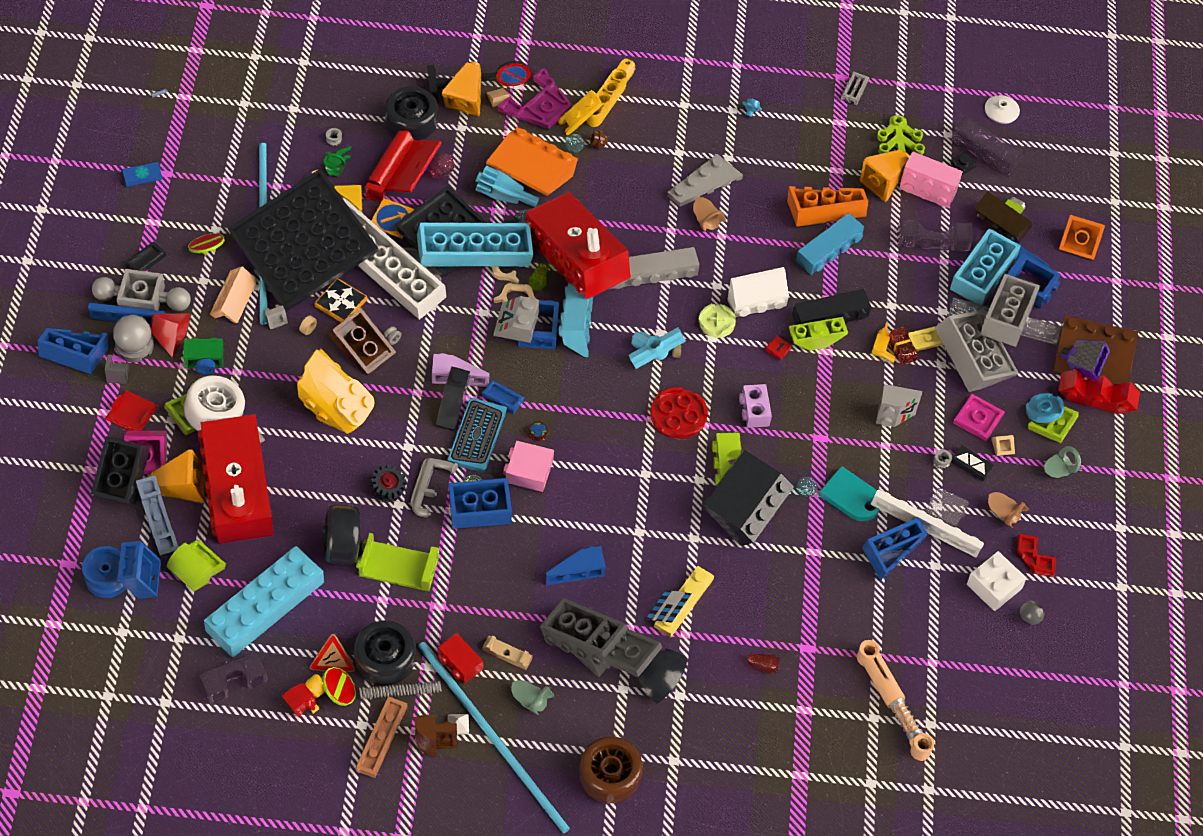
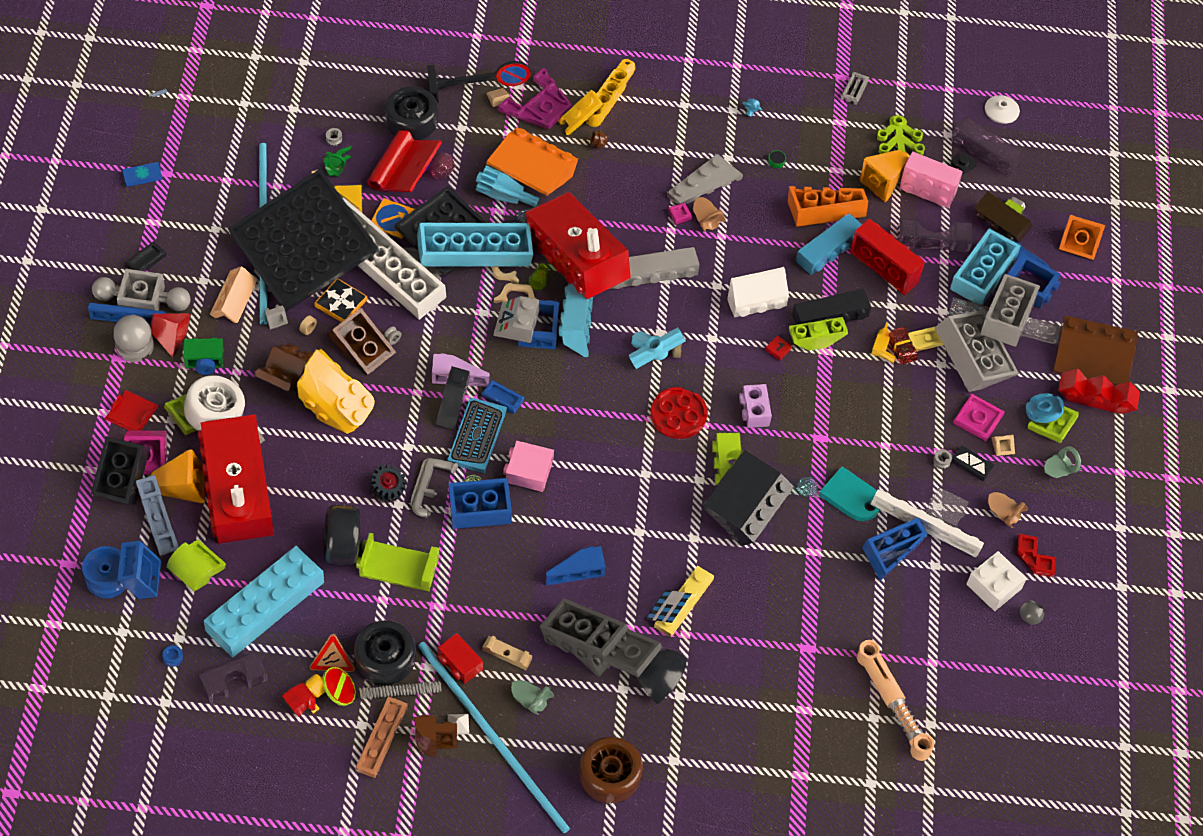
(73, 349): blue wedge -> none
(116, 372): dark grey panel -> none
(172, 656): none -> blue tile
(206, 243): piece -> none
(284, 366): none -> reddish brown bracket
(375, 192): red tile -> none
(464, 90): light orange slope -> none
(538, 431): tile -> none
(574, 143): clear light blue tile -> none
(679, 213): none -> dark pink tile
(717, 320): yellowish green tile -> none
(765, 662): clear red cone -> none
(777, 159): none -> tile
(887, 256): none -> red brick
(897, 405): light grey slope -> none
(1087, 356): torso -> none

